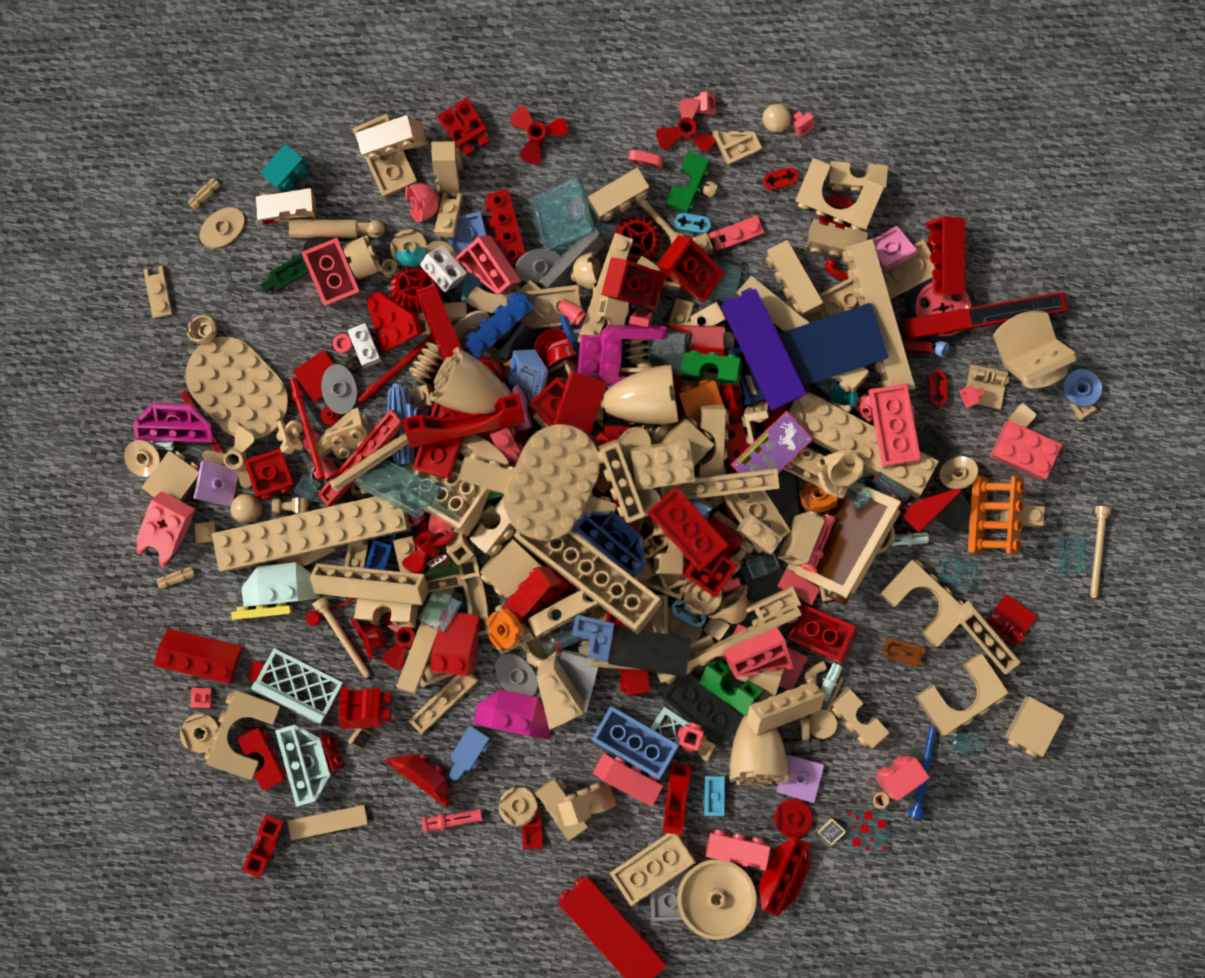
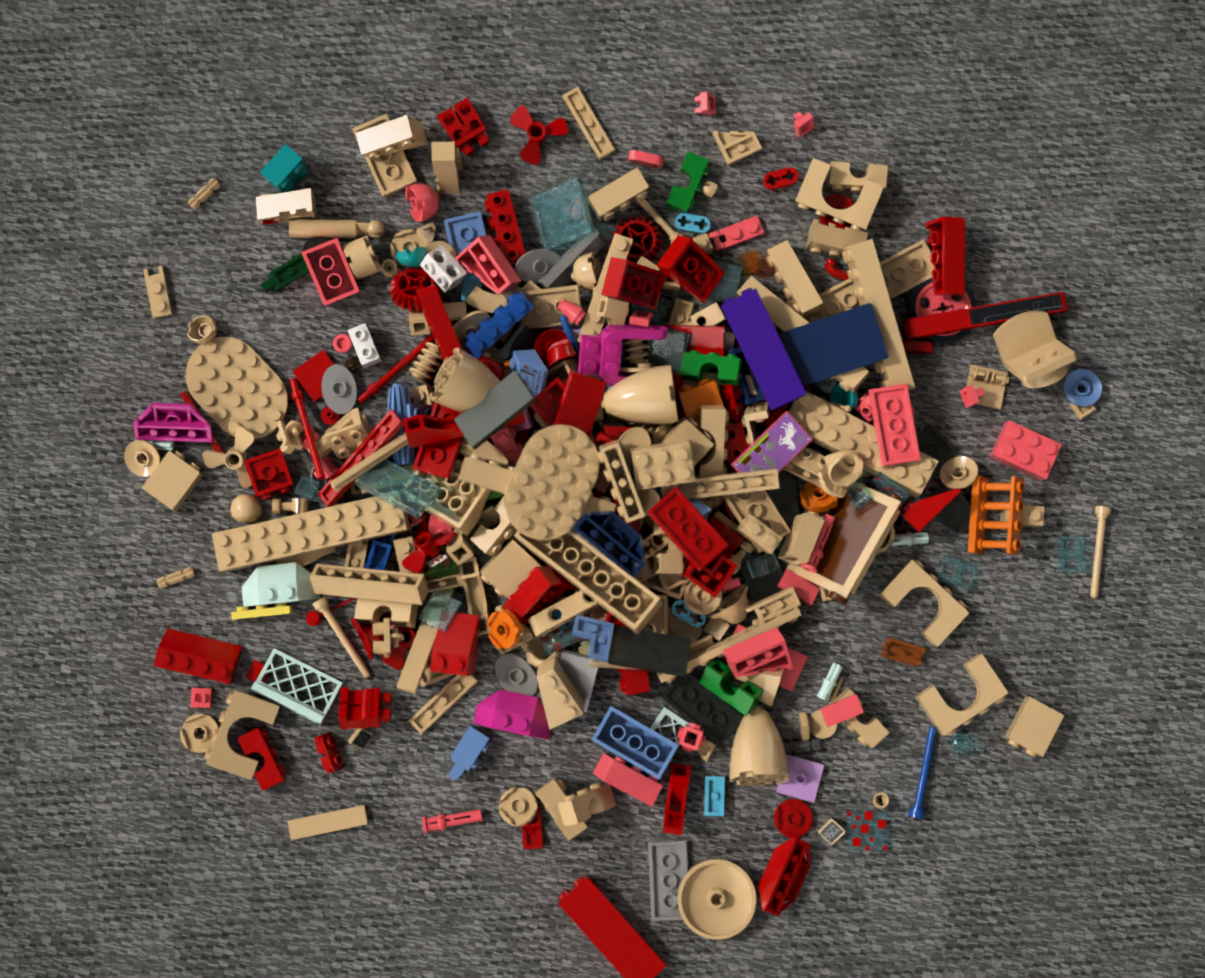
(164, 526): coral brick -> none
(204, 532): tan plate -> none
(216, 483): lavender plate -> none
(222, 227): tan piece -> none
(261, 853): red arch -> none
(303, 762): light aqua wedge -> none
(383, 647): none -> tan hips
(392, 321): red plate -> none
(422, 774): red wedge -> none
(427, 233): none -> tan tile
(448, 216): tan hinge -> none
(495, 410): none -> pearl dark grey tile
(588, 123): none -> tan tile
(652, 867): tan plate -> none
(669, 135): red piece -> none
(737, 849): coral wedge -> none
(750, 263): none -> clear orange brick
(776, 118): tan hair -> none
(785, 707): tan brick -> none
(812, 672): tan arm -> none
(823, 634): red slope -> none
(841, 710): none -> coral tile
(893, 248): bright pink tile -> none
(901, 776): coral brick -> none
(941, 348): light blue hinge -> none
(942, 387): red beam -> none
(986, 637): tan brick -> none
(1011, 620): red hinge -> none
(1022, 415): tan slope -> none

